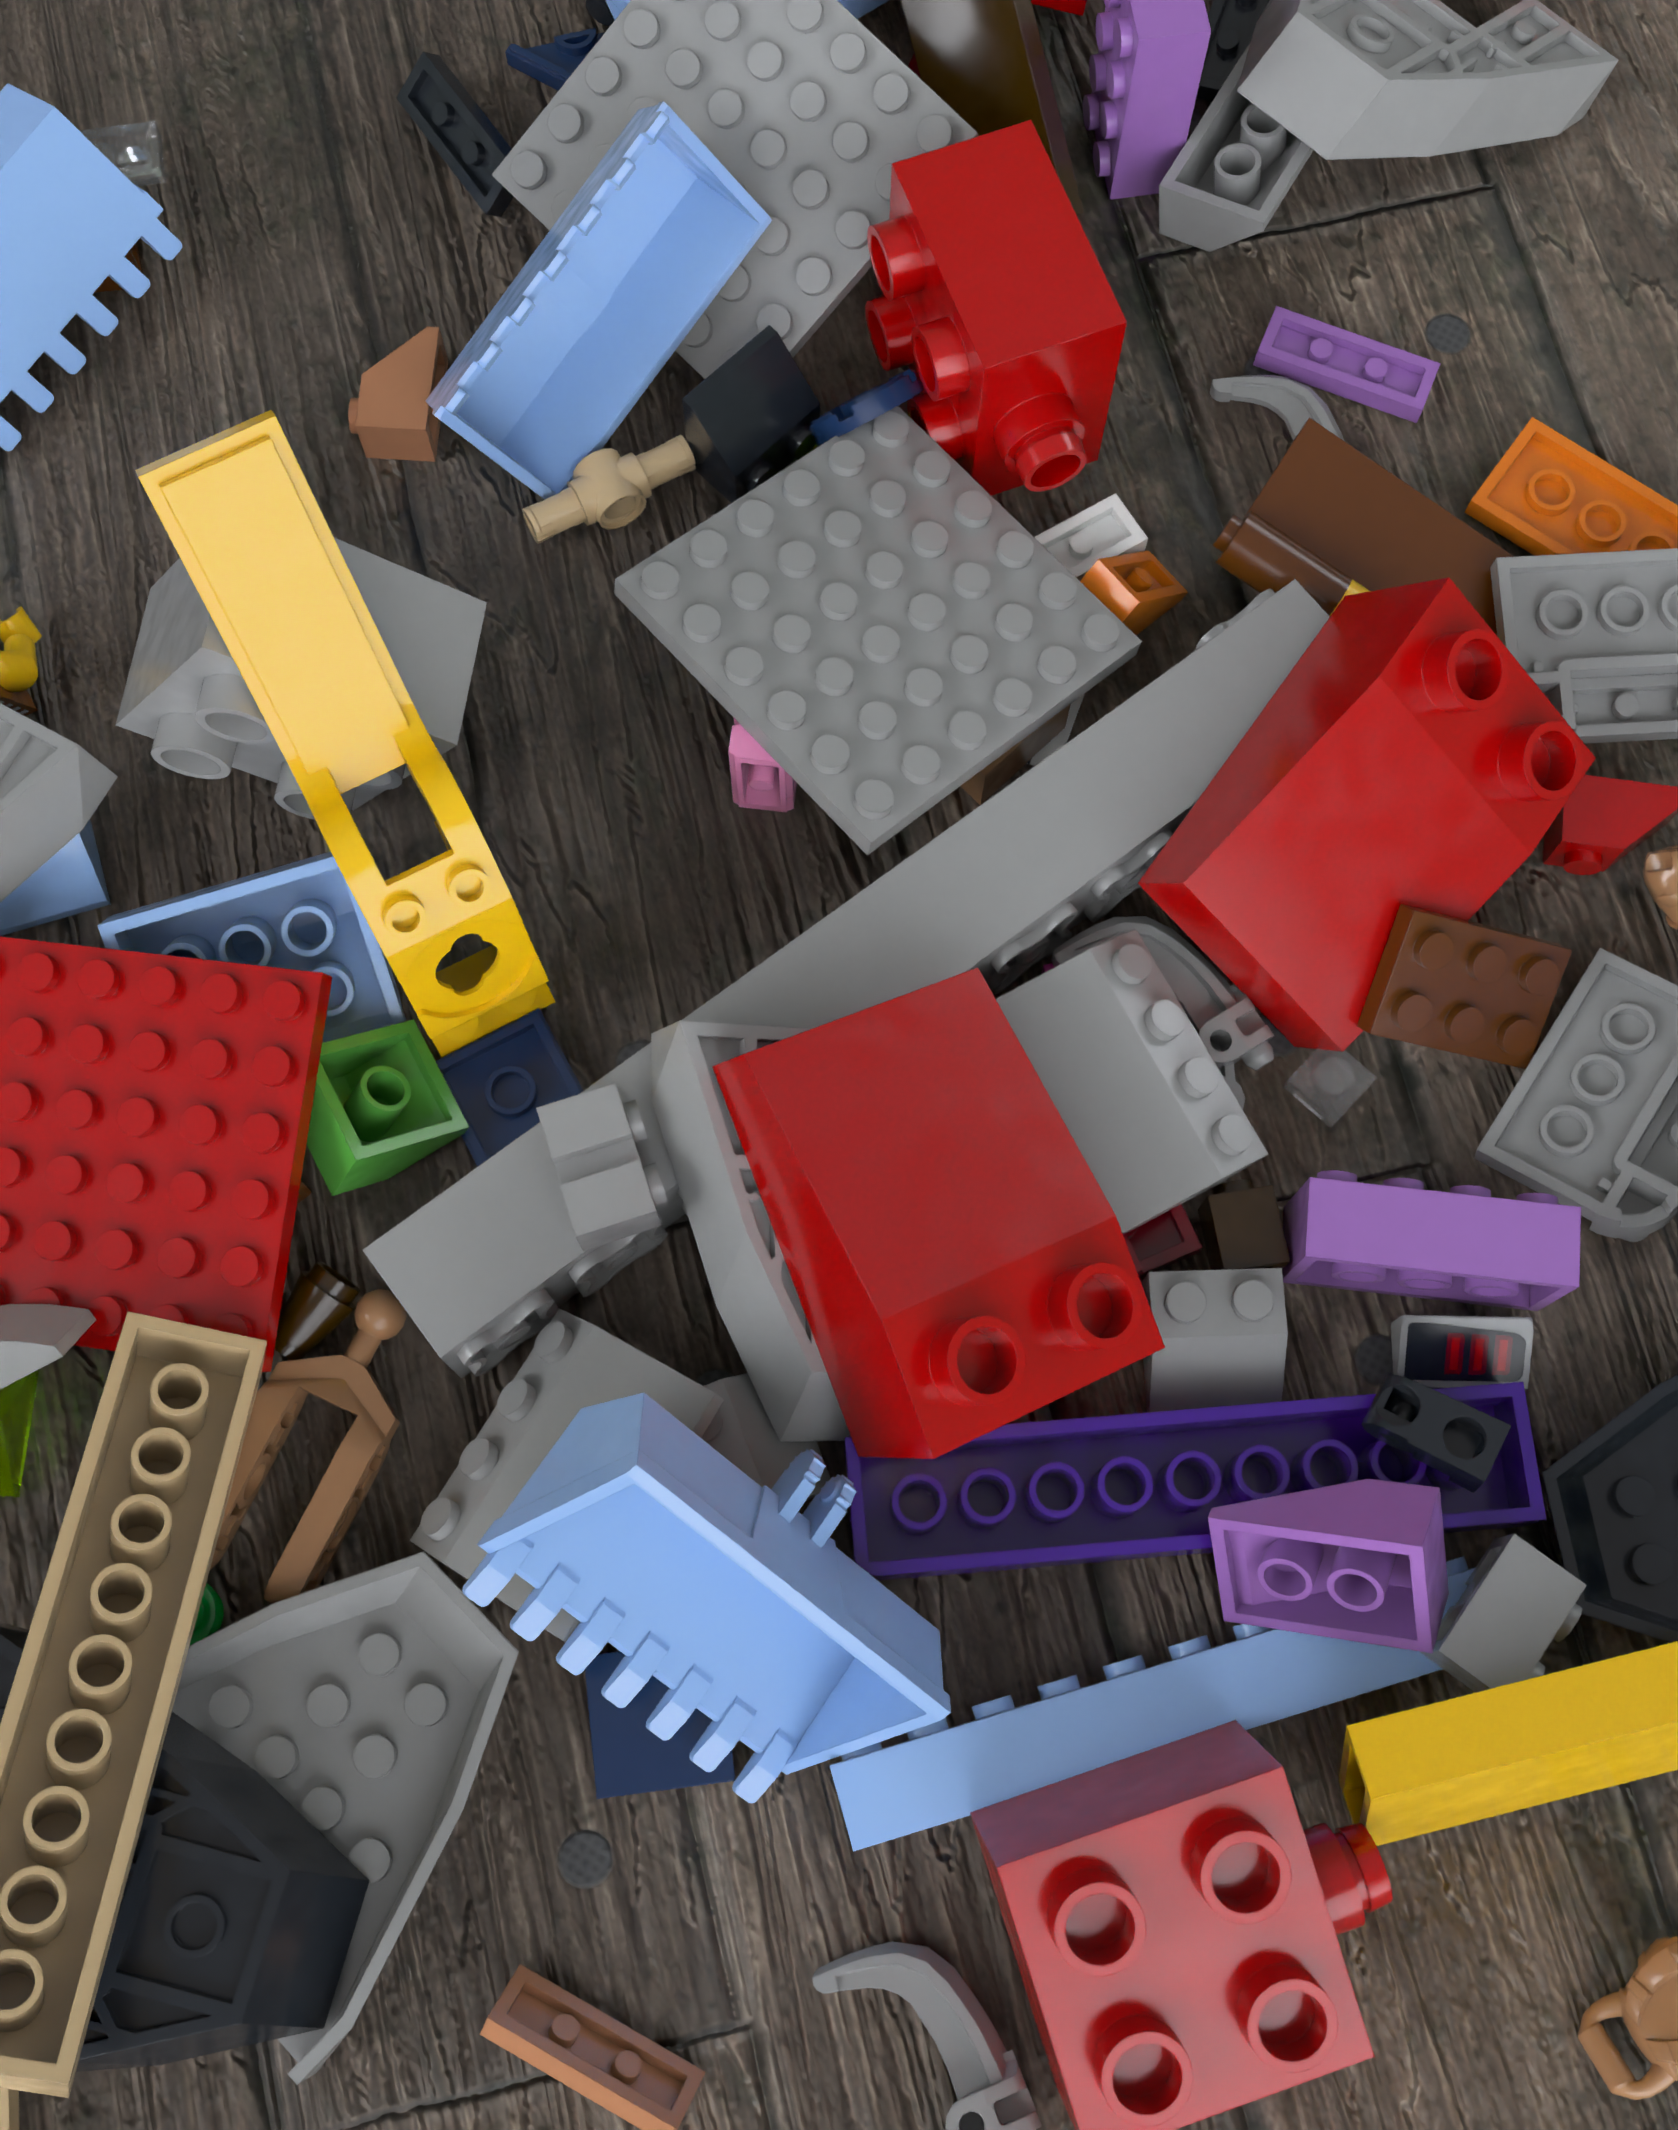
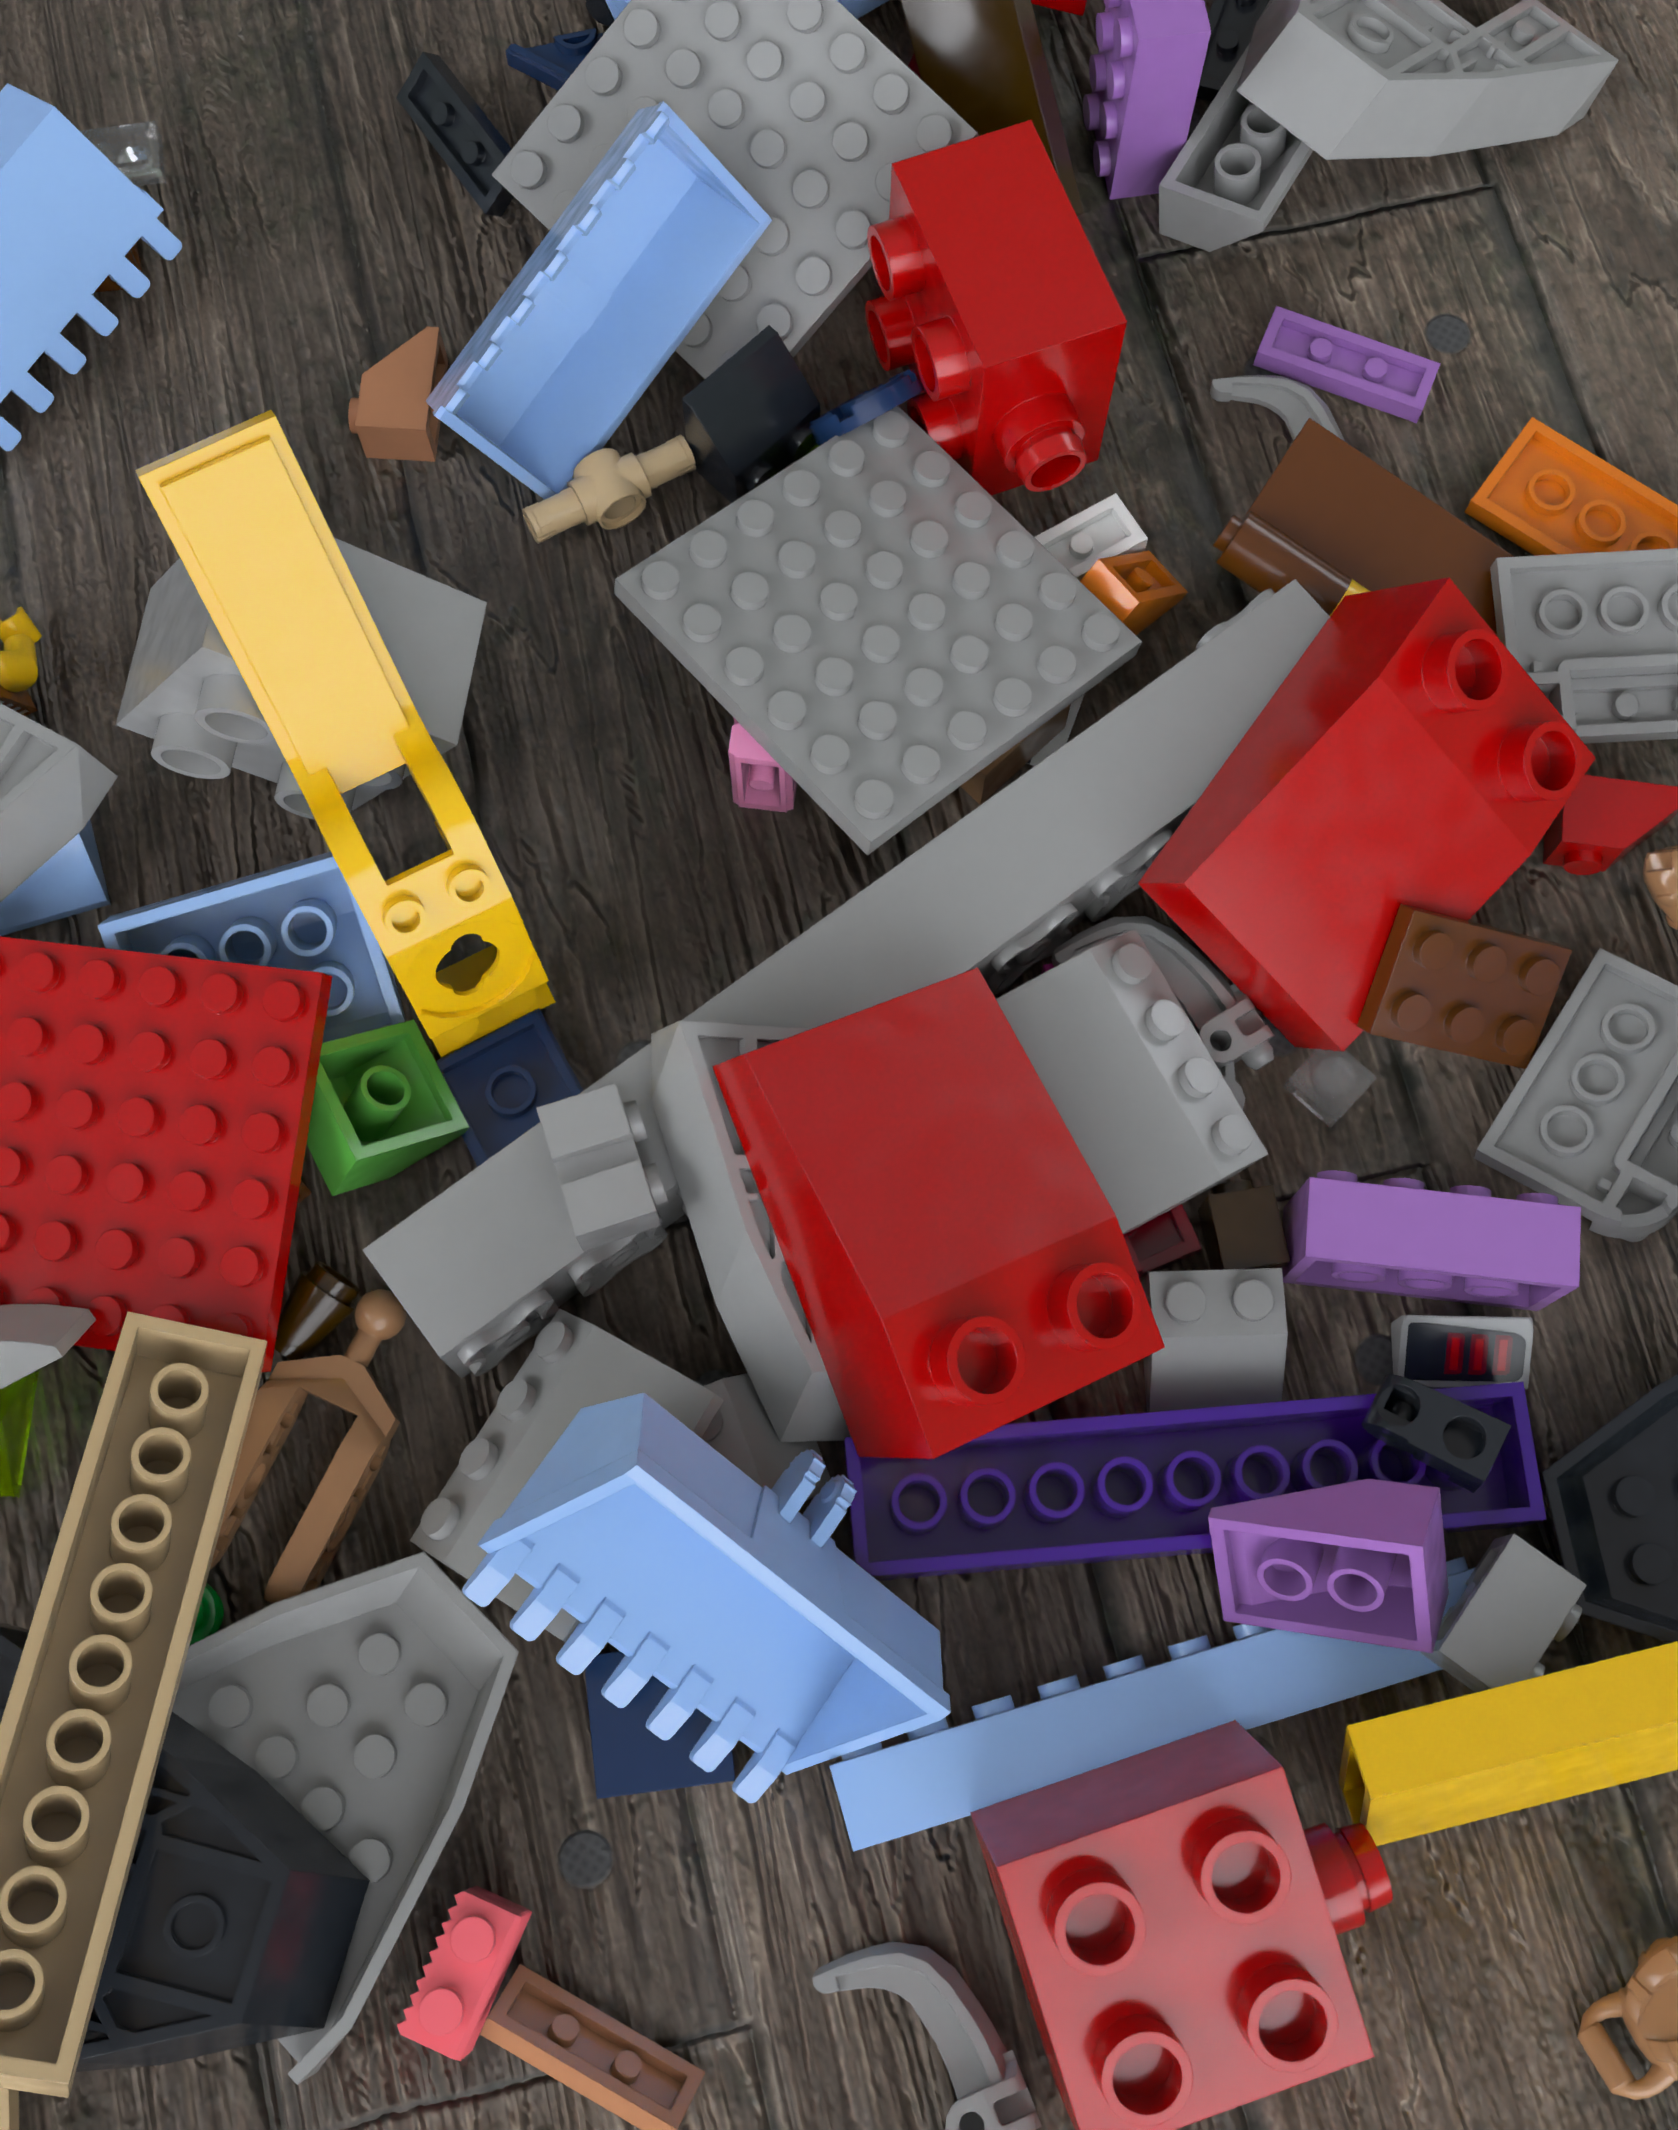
(464, 1972): none -> coral brick

